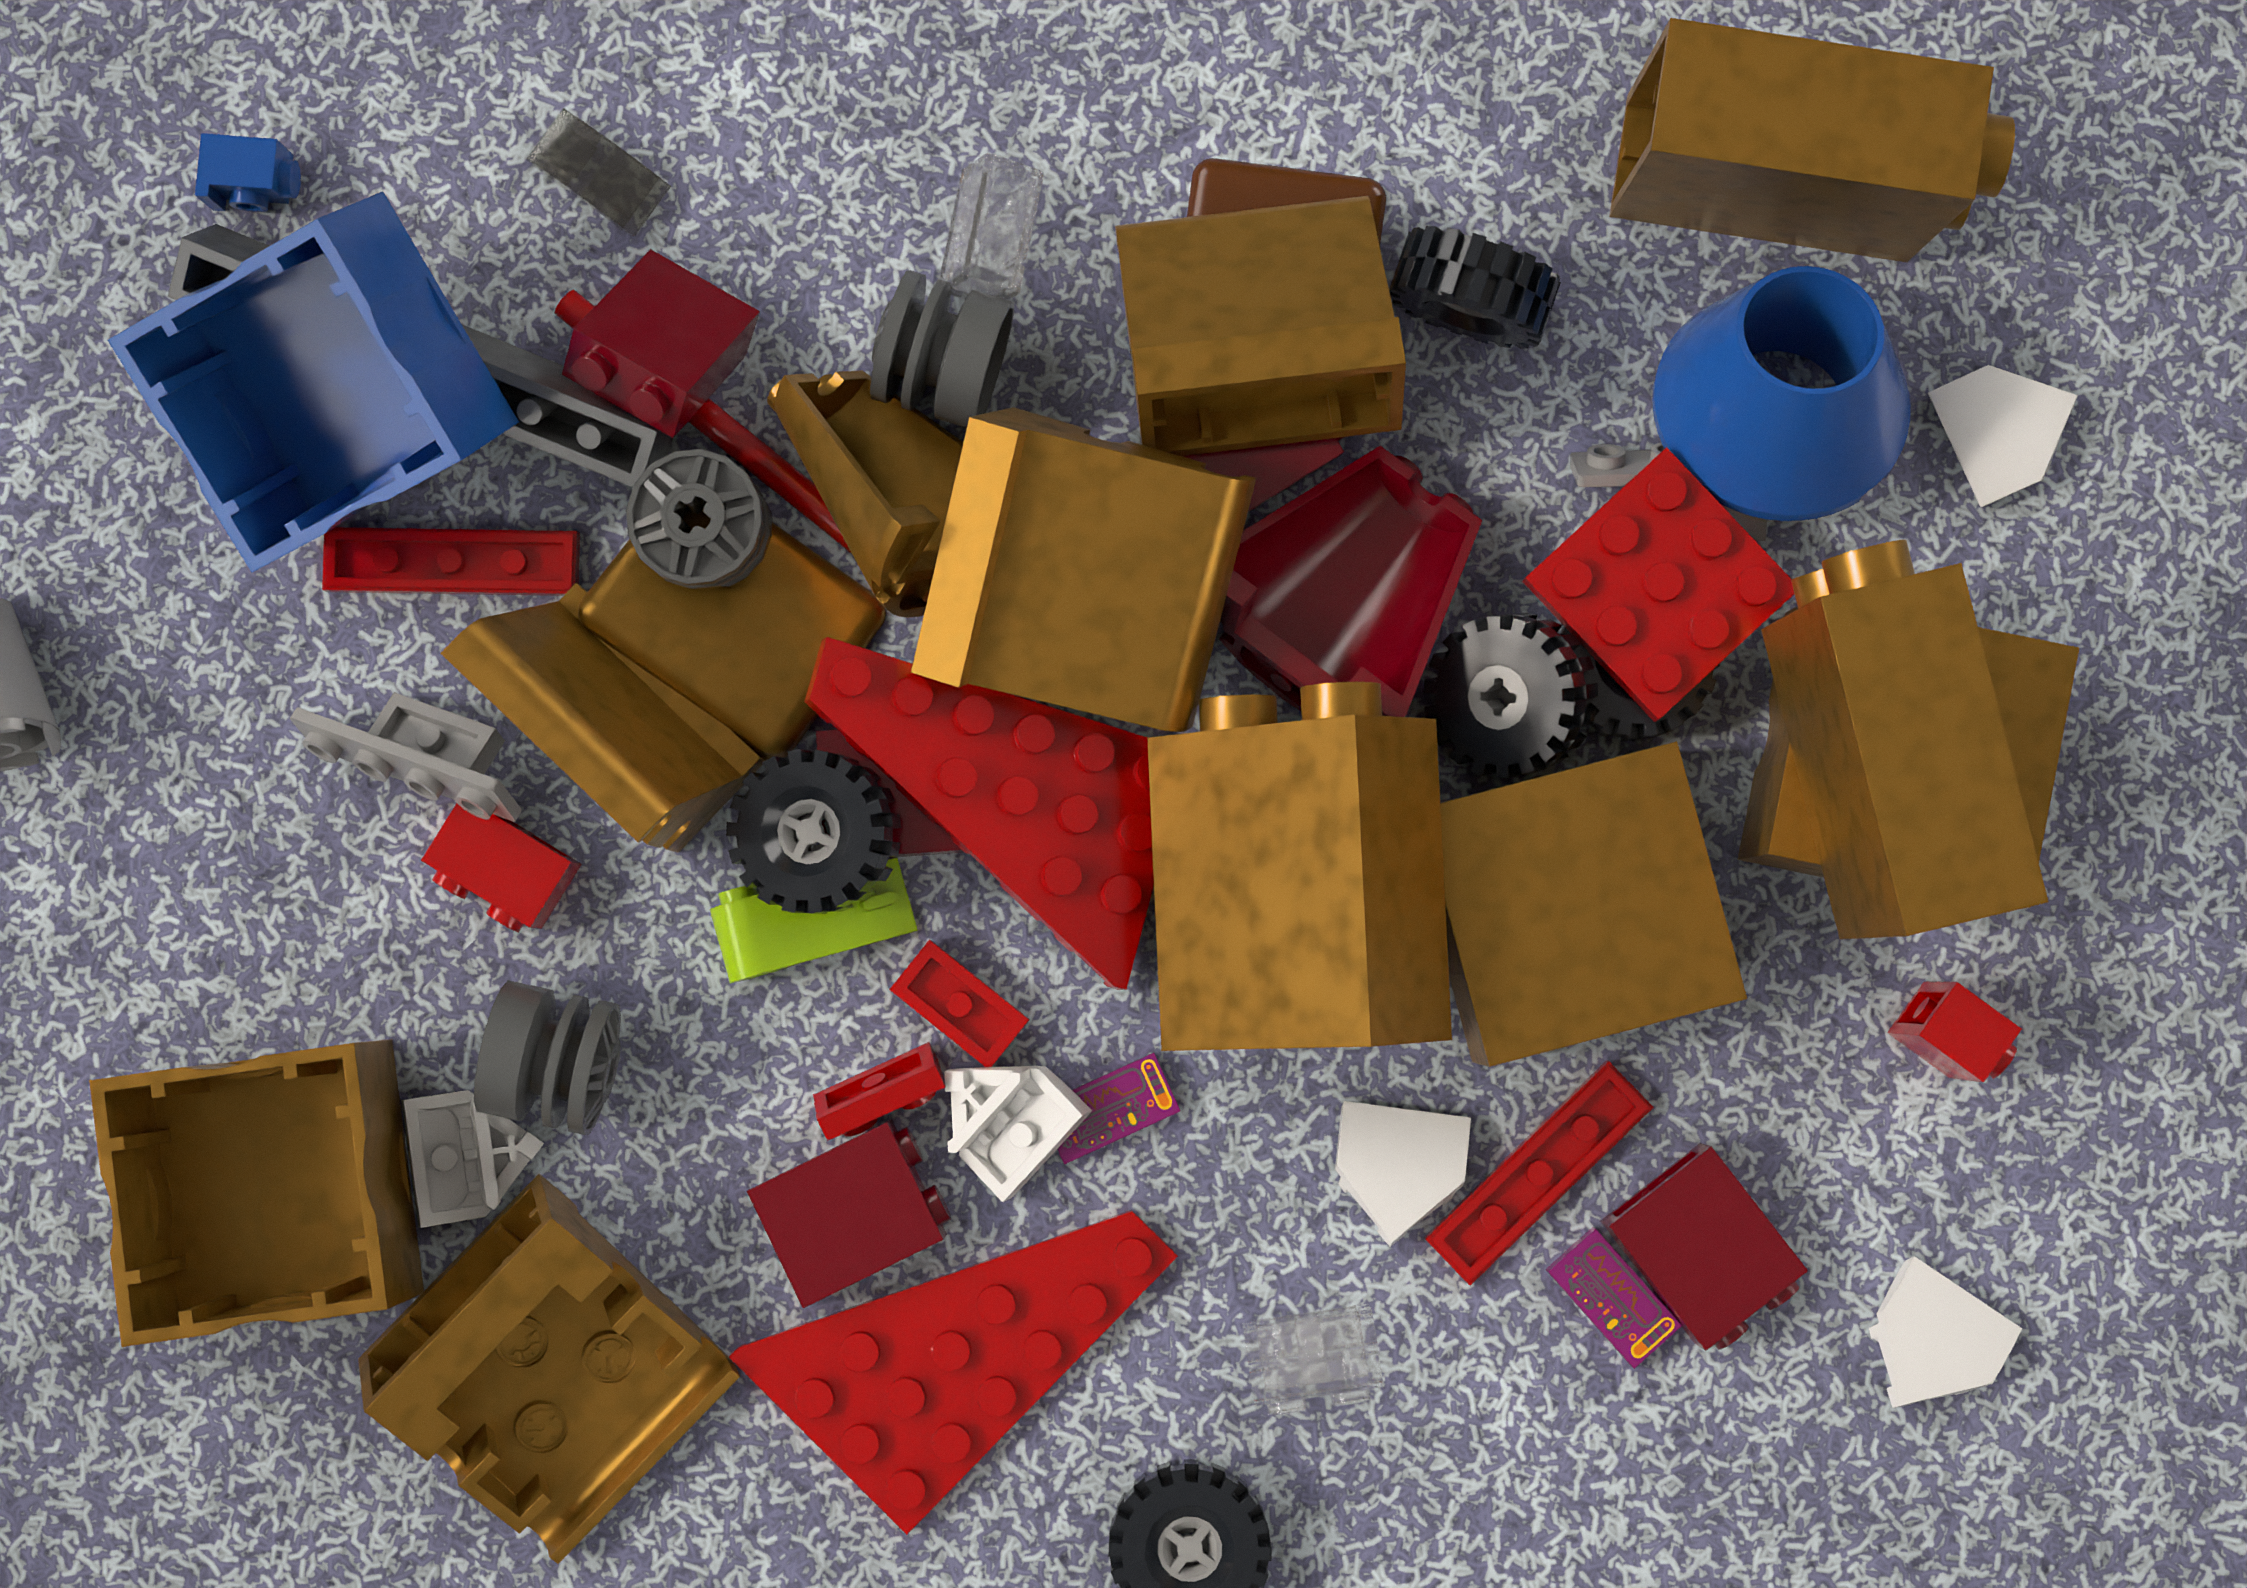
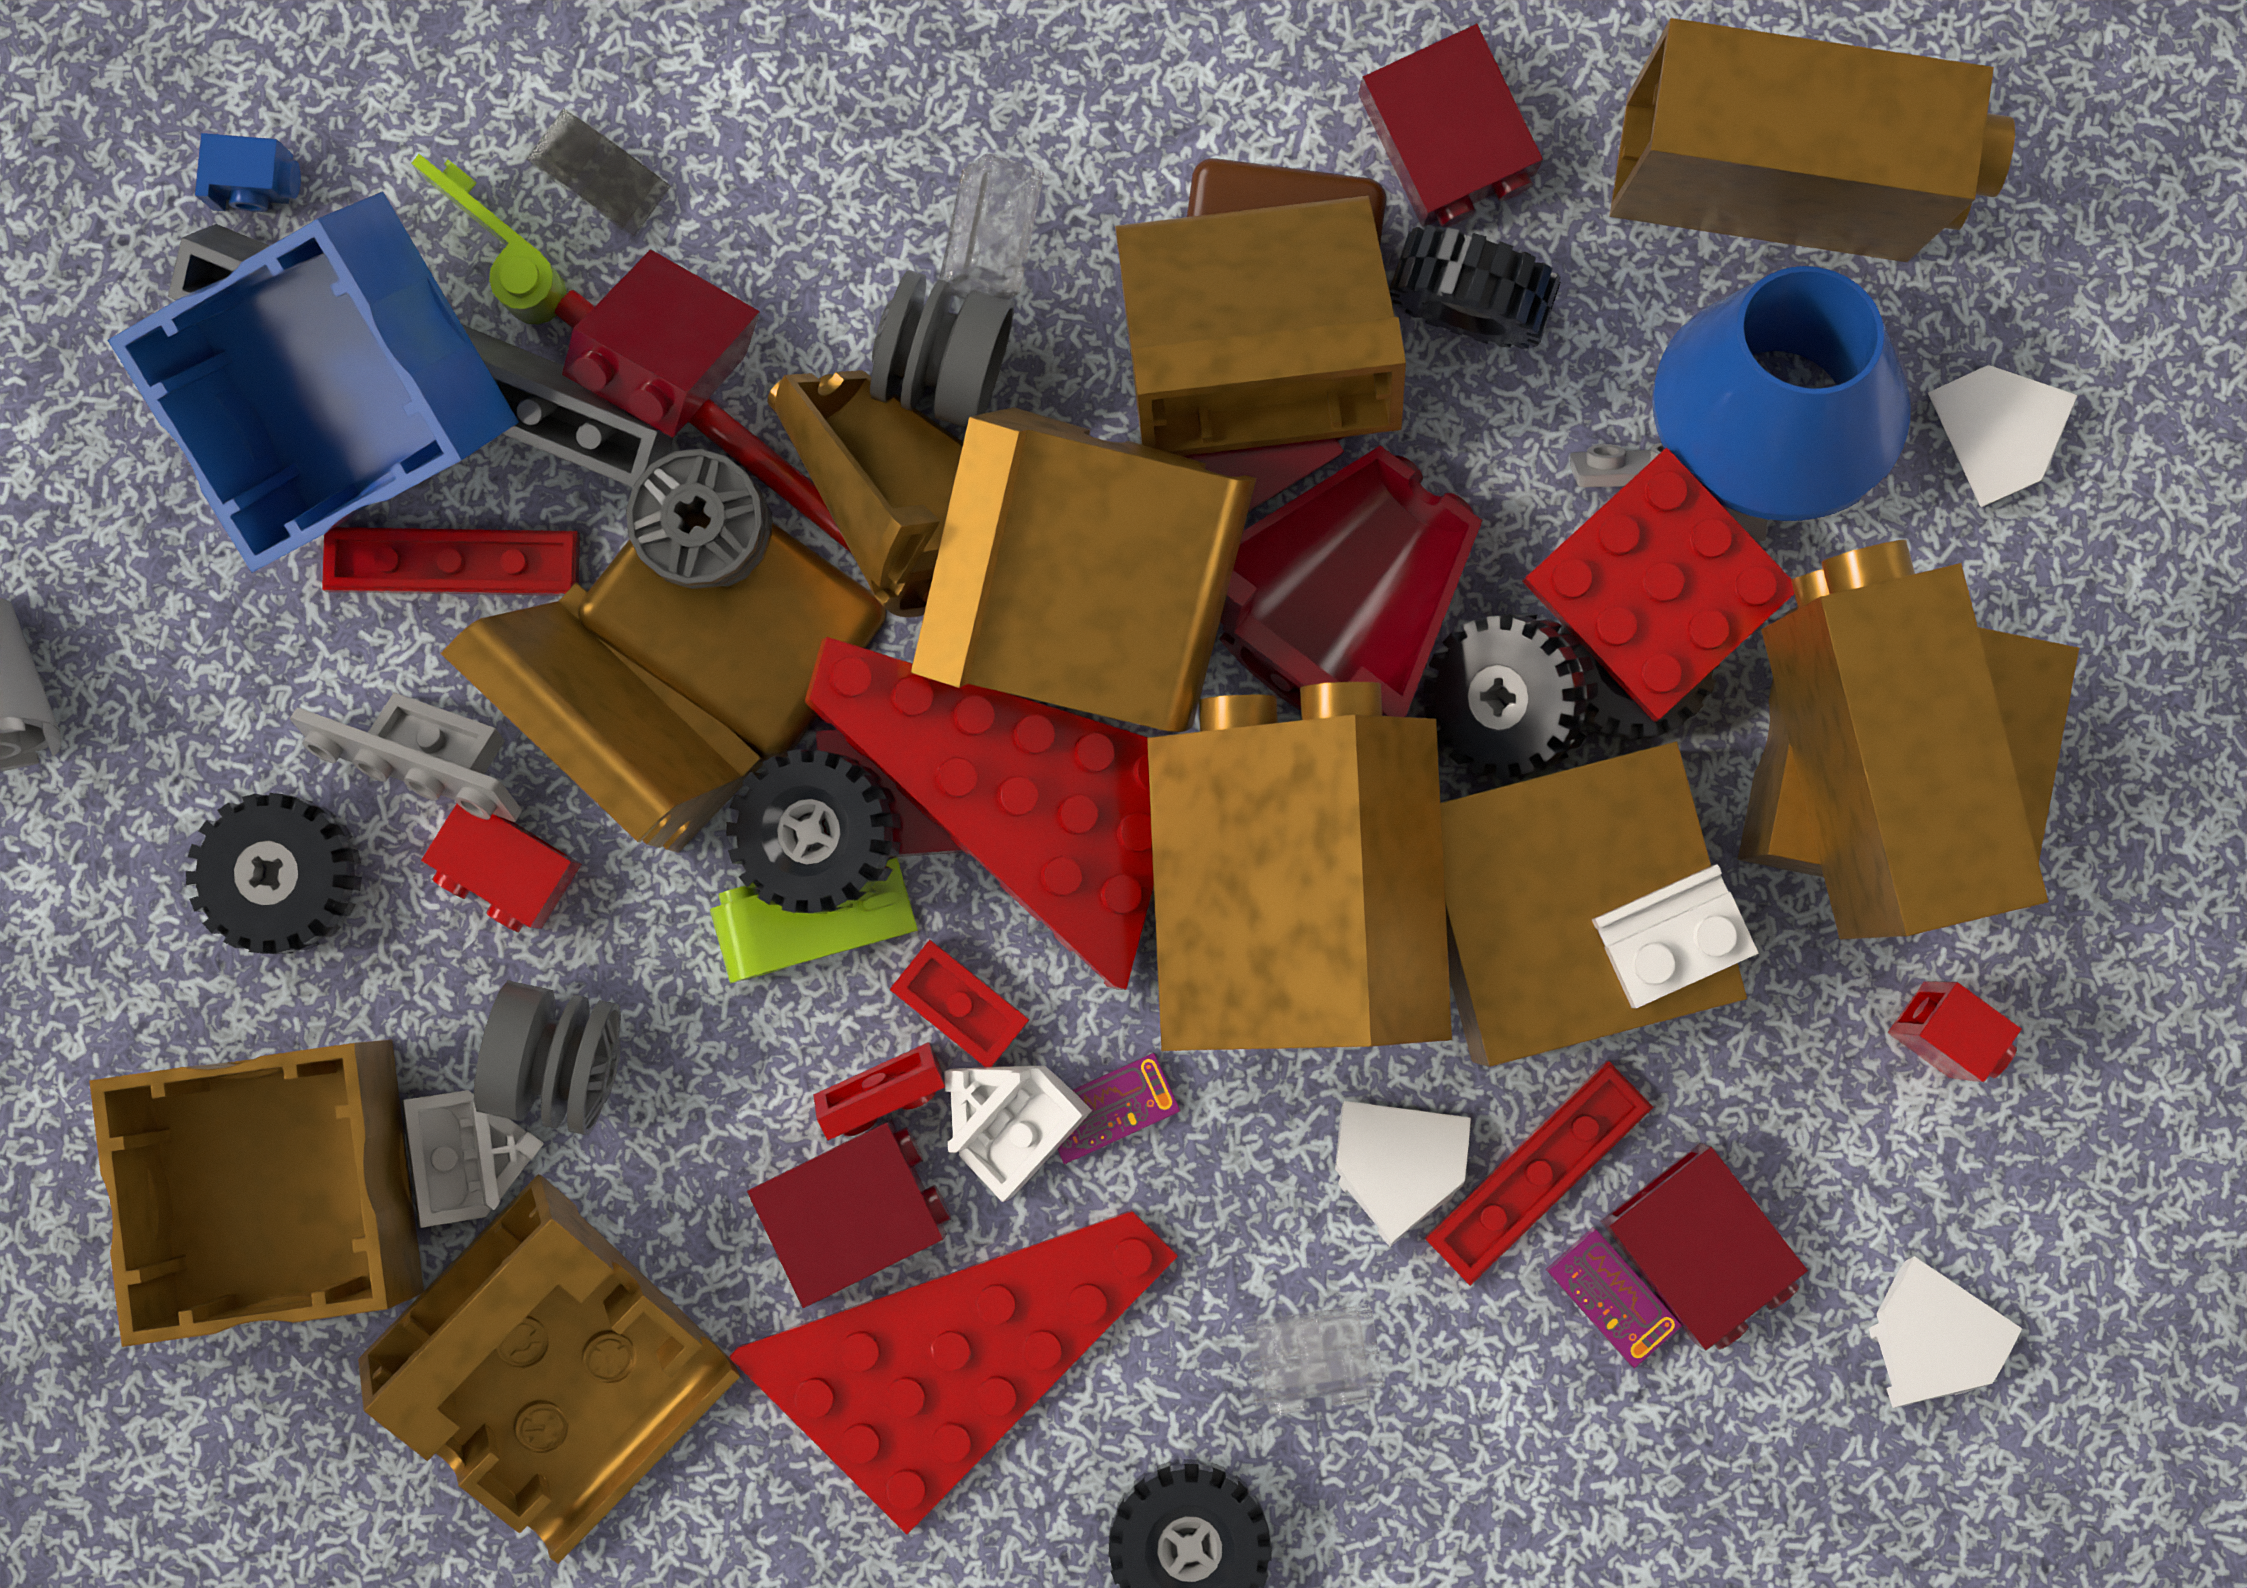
(305, 880): none -> black wheel
(520, 273): none -> lime door
(1451, 128): none -> dark red brick
(1675, 936): none -> white plate

